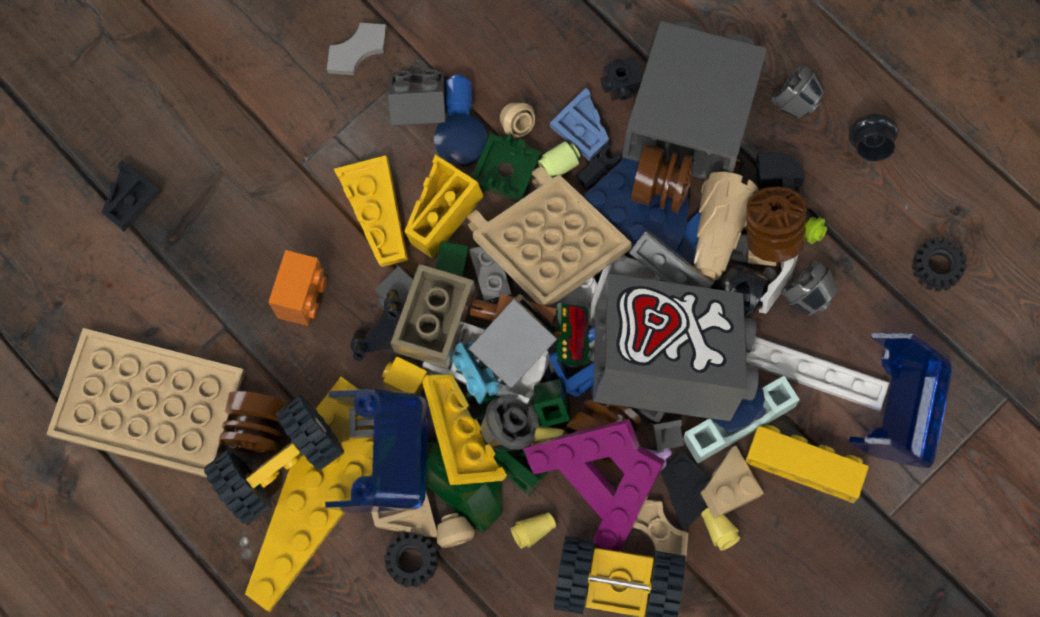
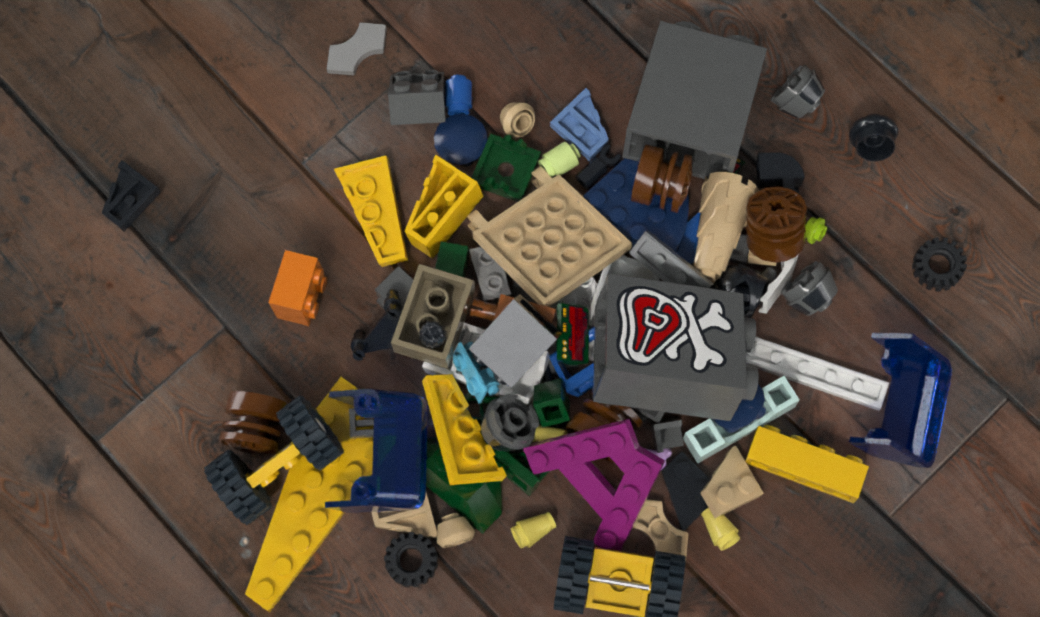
(144, 402): tan plate -> none
(404, 377): yellow brick -> none
(432, 334): none -> black piece
(621, 79): black brick -> none

